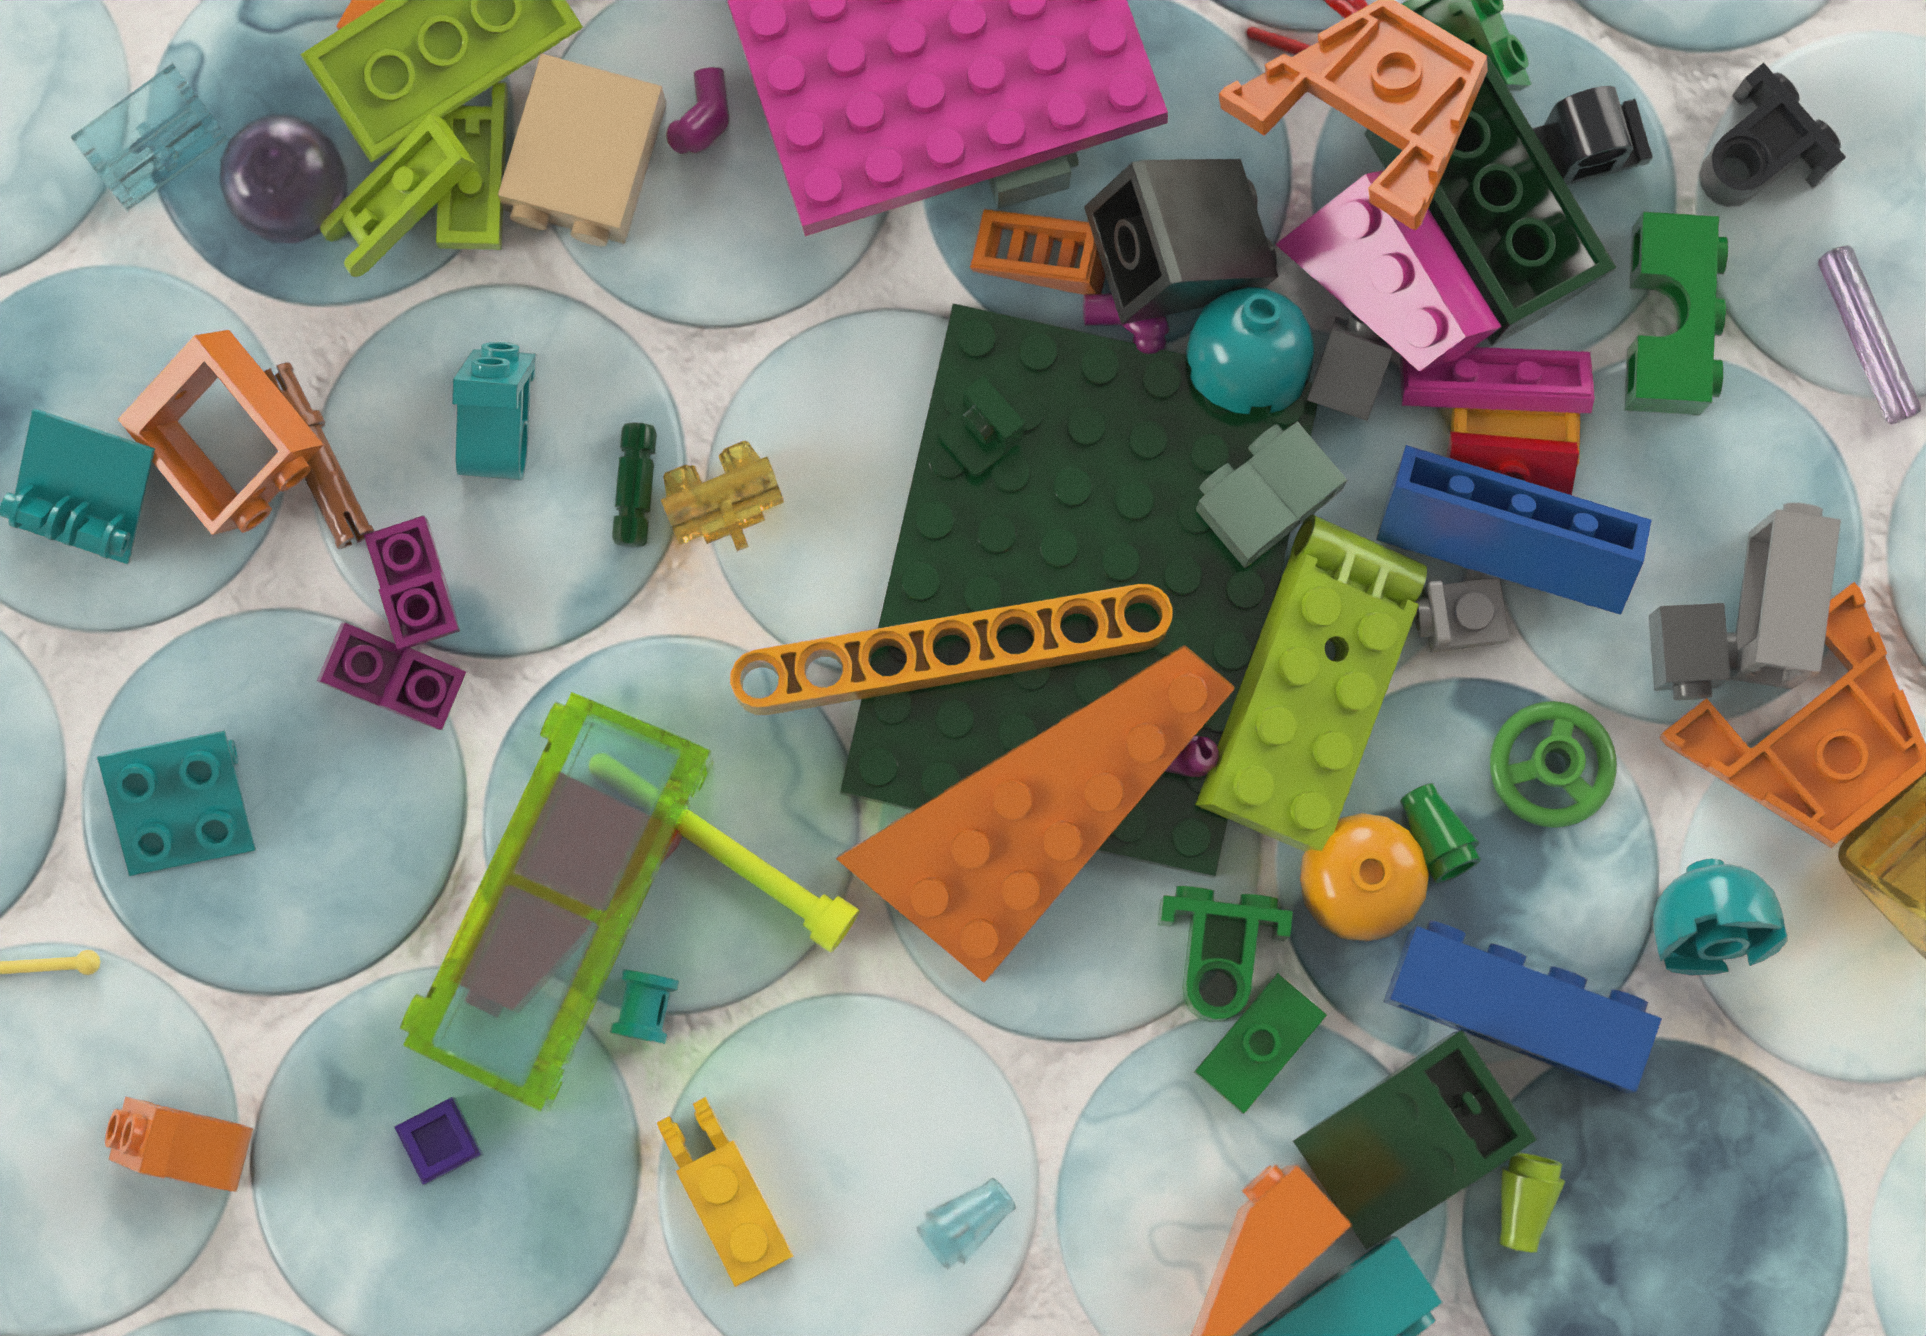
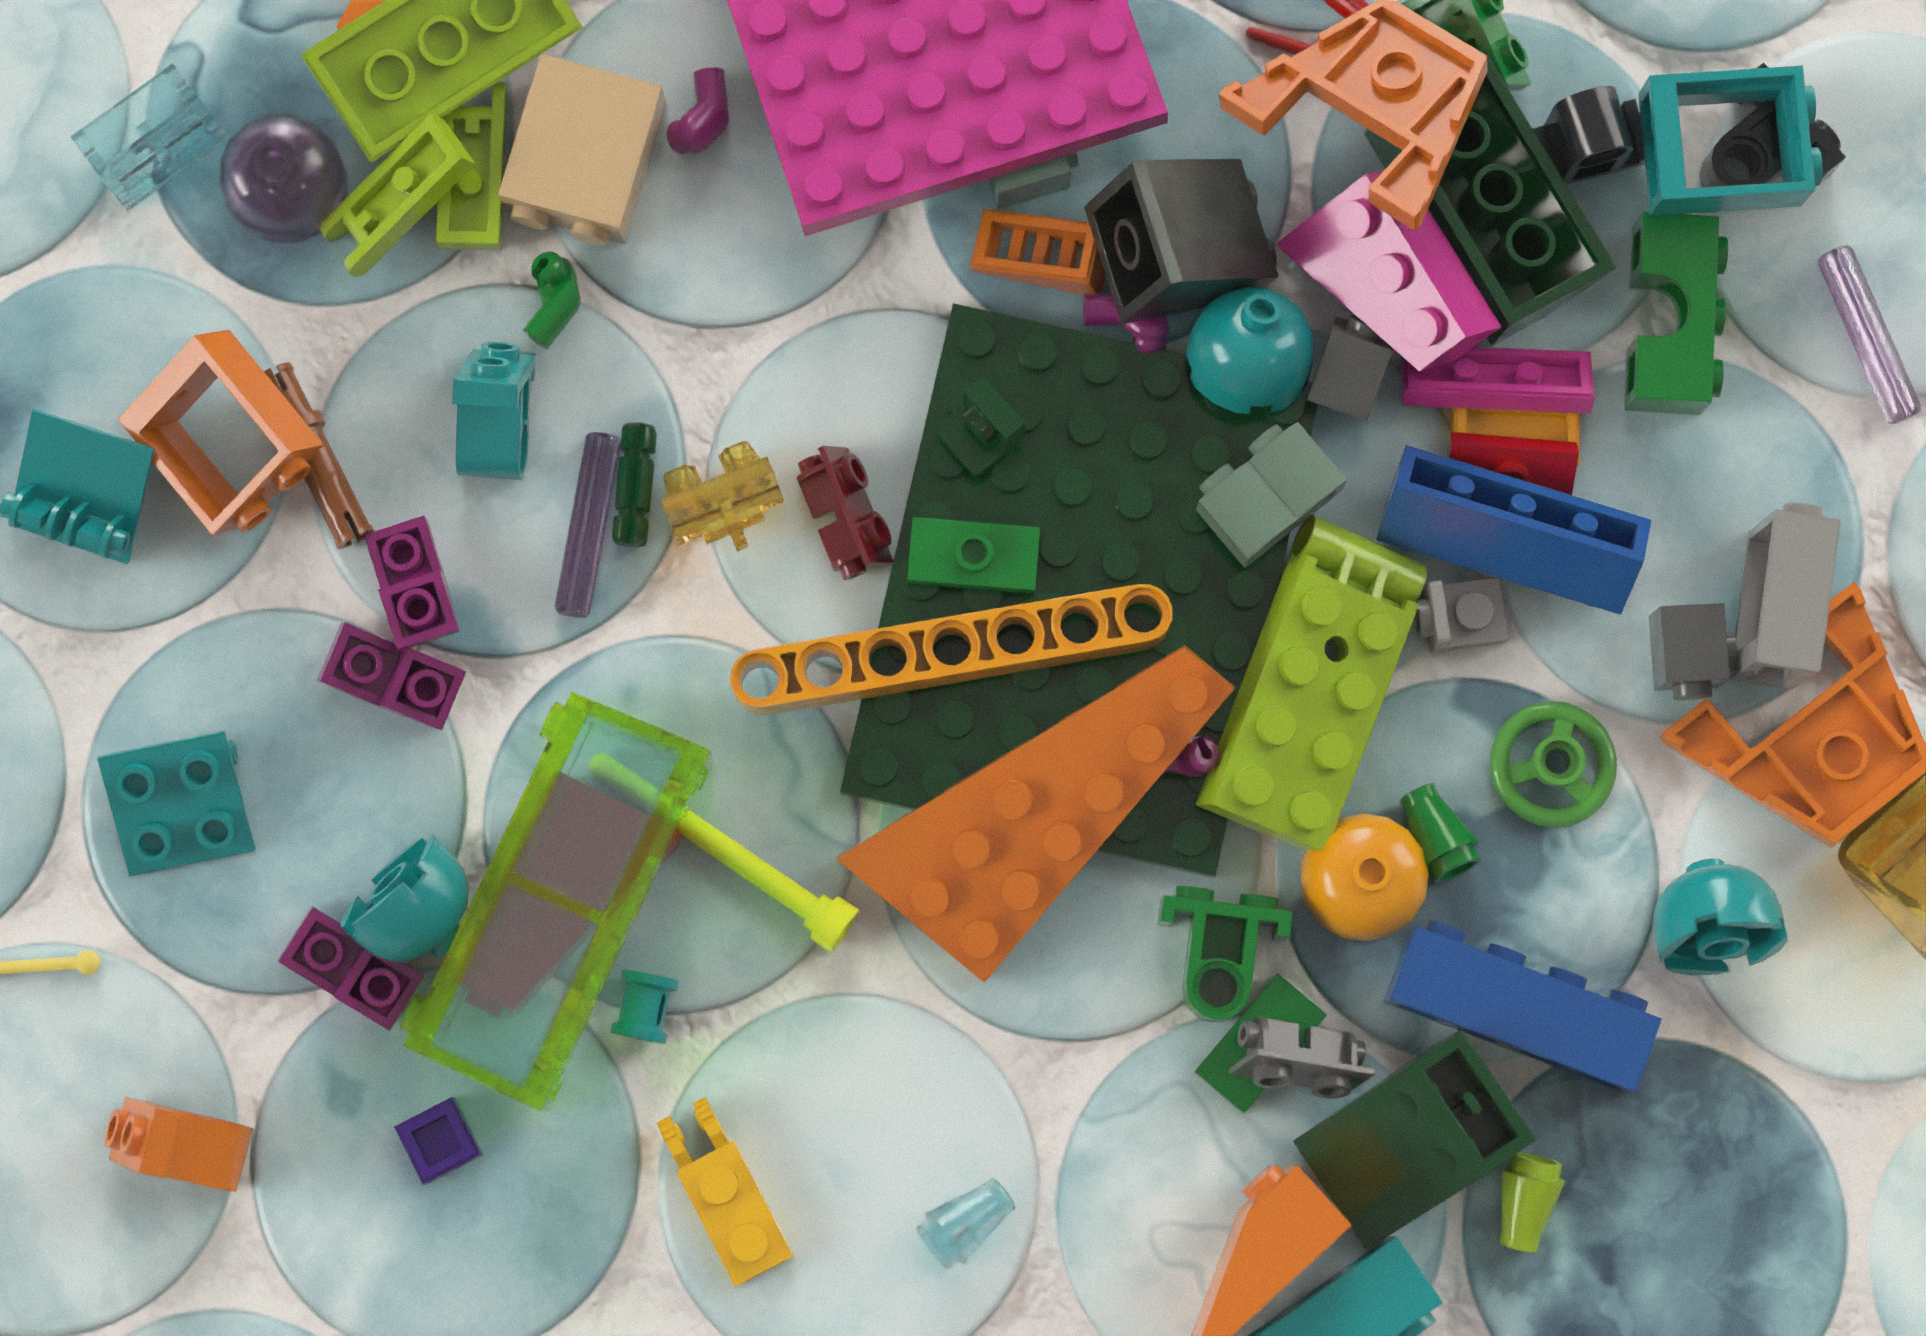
(348, 971): none -> magenta slope
(412, 905): none -> teal cylinder
(558, 295): none -> green arm
(587, 525): none -> clear purple axle
(837, 483): none -> dark red hinge
(973, 555): none -> green plate
(1326, 1064): none -> dark grey hinge
(1663, 142): none -> teal window

